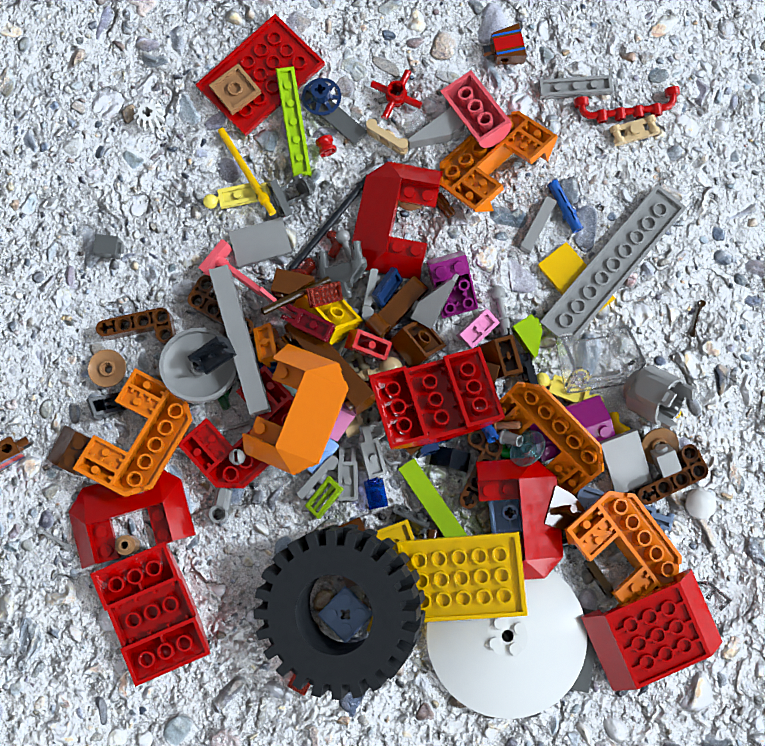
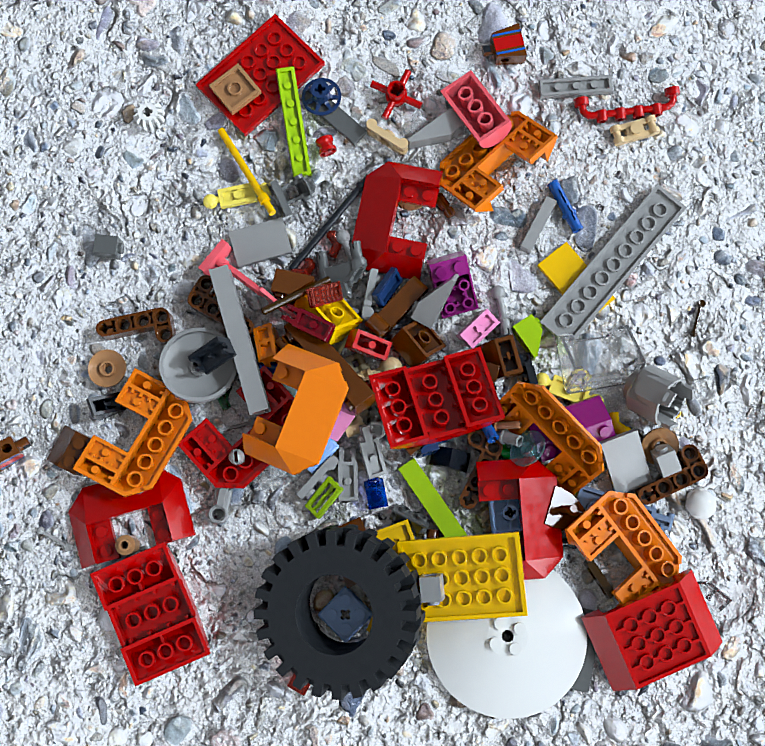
(432, 588): none -> light grey brick

